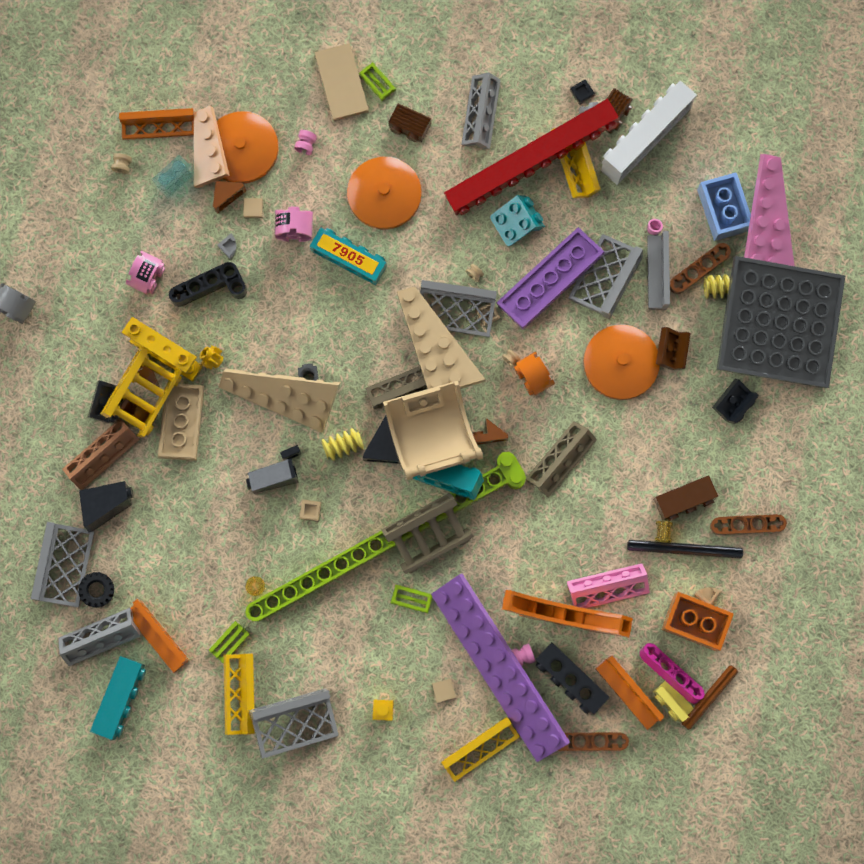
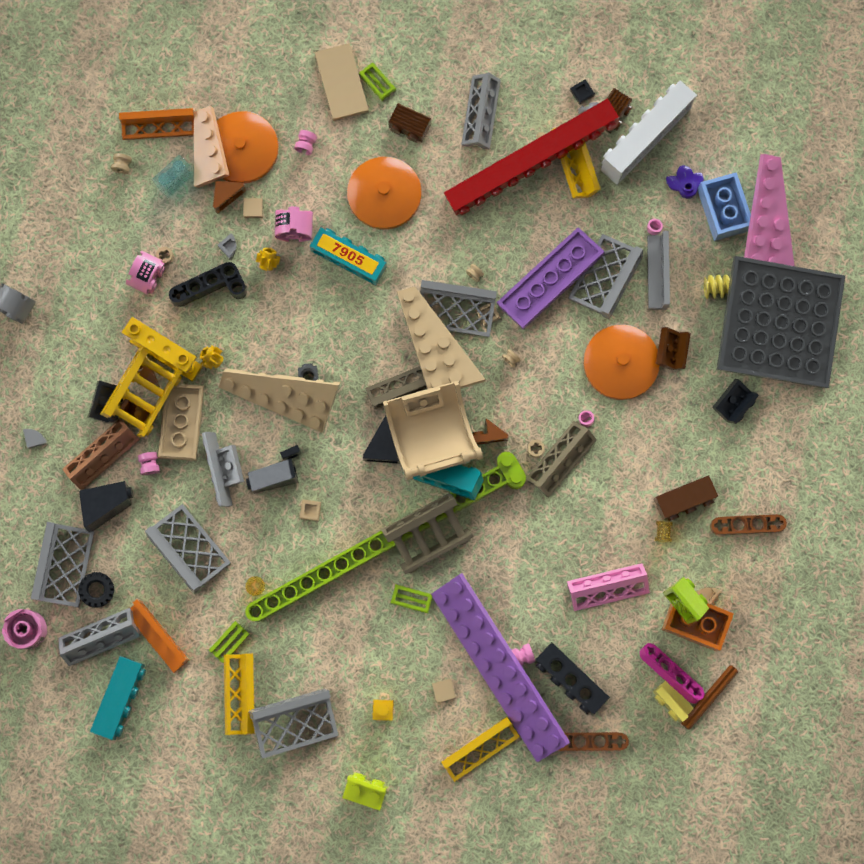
(33, 438): none -> light grey tile
(35, 631): none -> bright pink brick
(148, 463): none -> bright pink wheel
(164, 250): none -> tan bush
(172, 555): none -> light grey fence
(224, 468): none -> light grey bracket
(268, 259): none -> yellow gear
(342, 444): light yellow piece -> none
(364, 791): none -> neon yellow bracket
(516, 219): teal bracket -> none
(534, 373): orange brick -> none
(540, 452): none -> tan bush
(567, 615): orange arch -> none
(584, 416): none -> bright pink hinge
(629, 692): orange fence -> none
(684, 179): none -> dark purple plate
(686, 549): black axle -> none
(686, 600): none -> lime slope
(699, 268): dark orange beam -> none

